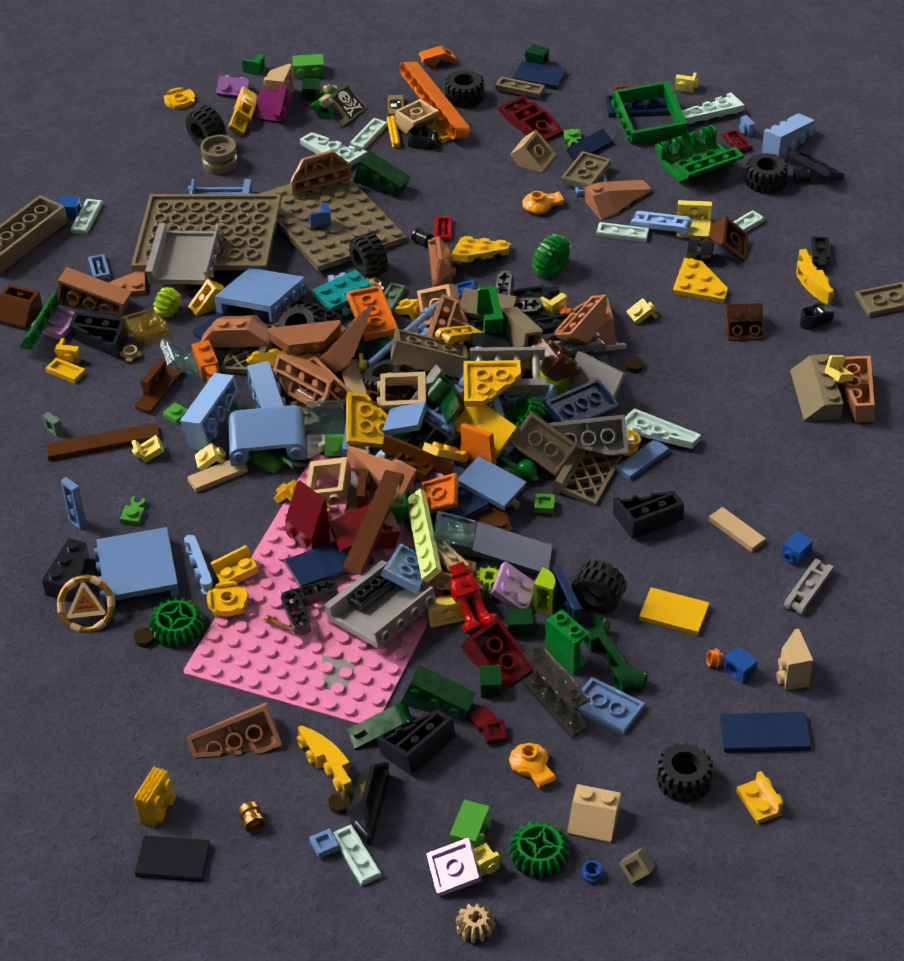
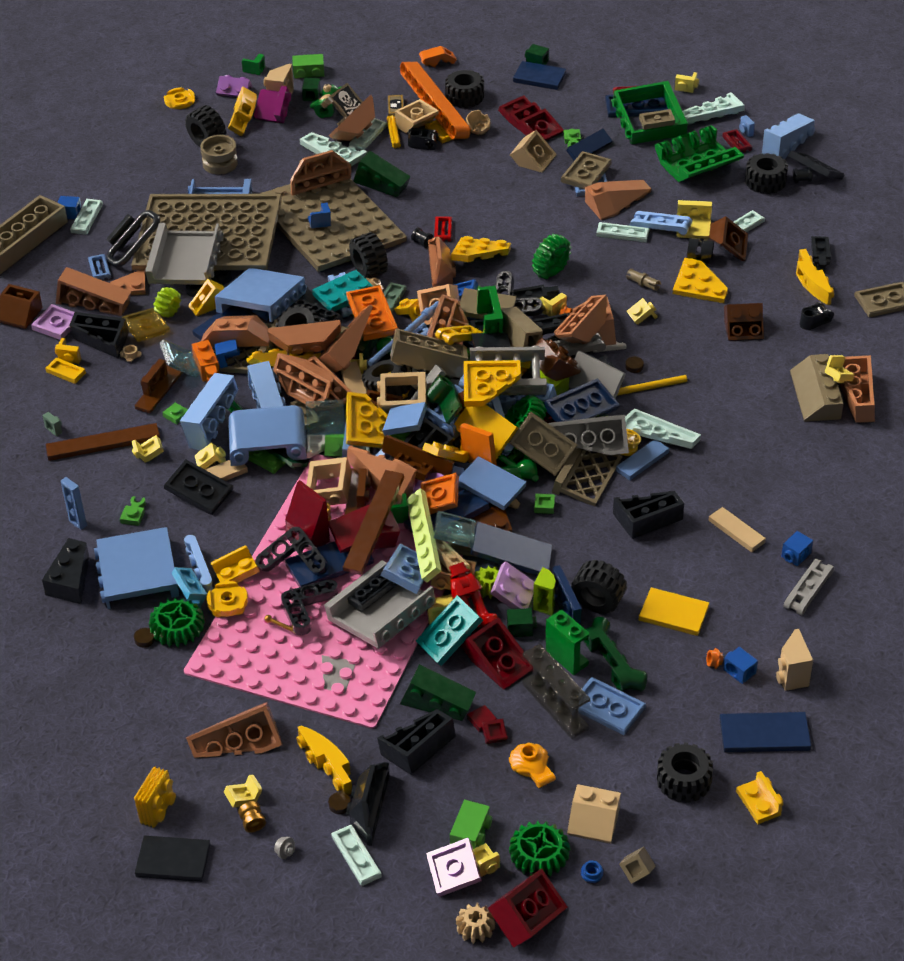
(40, 323): green slope -> none
(85, 604): piece -> none
(125, 231): none -> black bar
(189, 585): none -> dark azure panel
(198, 487): none -> black tile
(225, 350): none -> blue panel
(243, 793): none -> light yellow bracket
(284, 847): none -> light grey plate
(285, 491): yellow bracket -> none
(298, 546): none -> black beam
(324, 843): medium blue plate -> none
(355, 122): none -> nougat wedge
(380, 724): dark green door -> none
(449, 630): none -> teal plate
(478, 122): none -> tan hair
(490, 681): dark green panel -> none
(520, 87): dark tan plate -> none
(527, 908): none -> dark red slope
(540, 203): light orange animal -> none
(643, 279): none -> dark tan pin
(651, 385): none -> yellow bar
(657, 119): none -> dark tan plate

